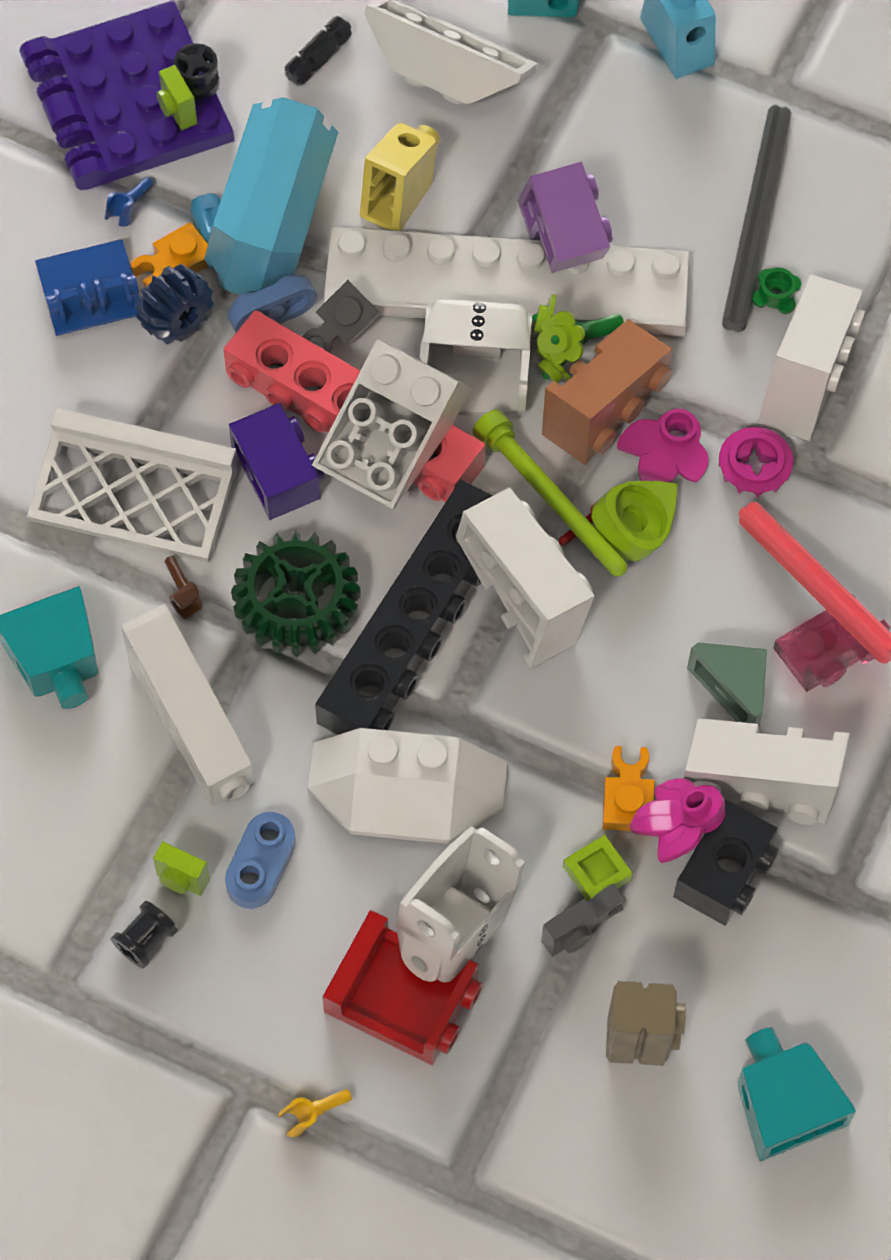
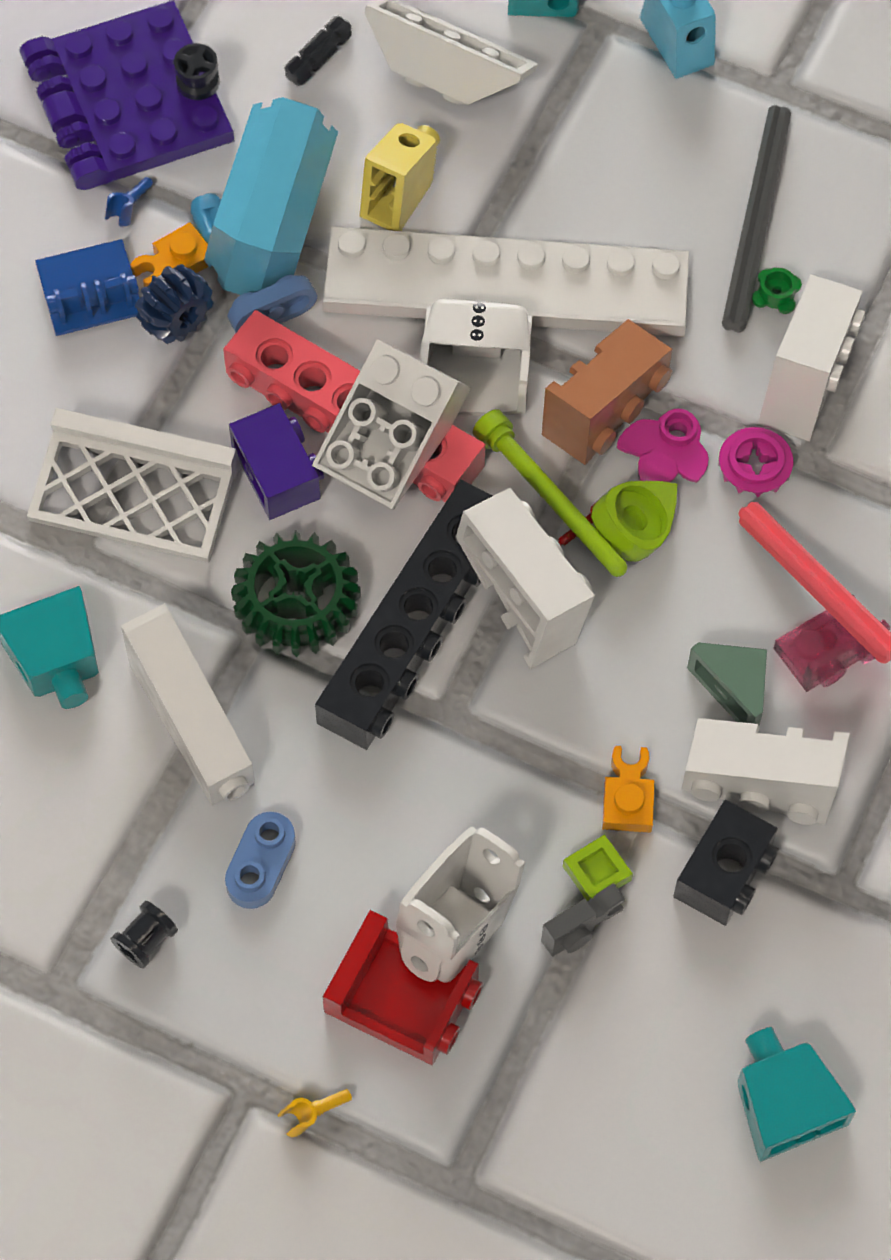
(176, 98): lime plate -> none
(180, 870): lime plate -> none
(186, 599): reddish brown hand -> none
(344, 316): dark grey plate -> none
(406, 784): white wedge -> none
(565, 217): medium lavender brick -> none
(565, 337): lime plant -> none
(644, 1023): dark tan brick -> none
(679, 816): dark pink plate -> none

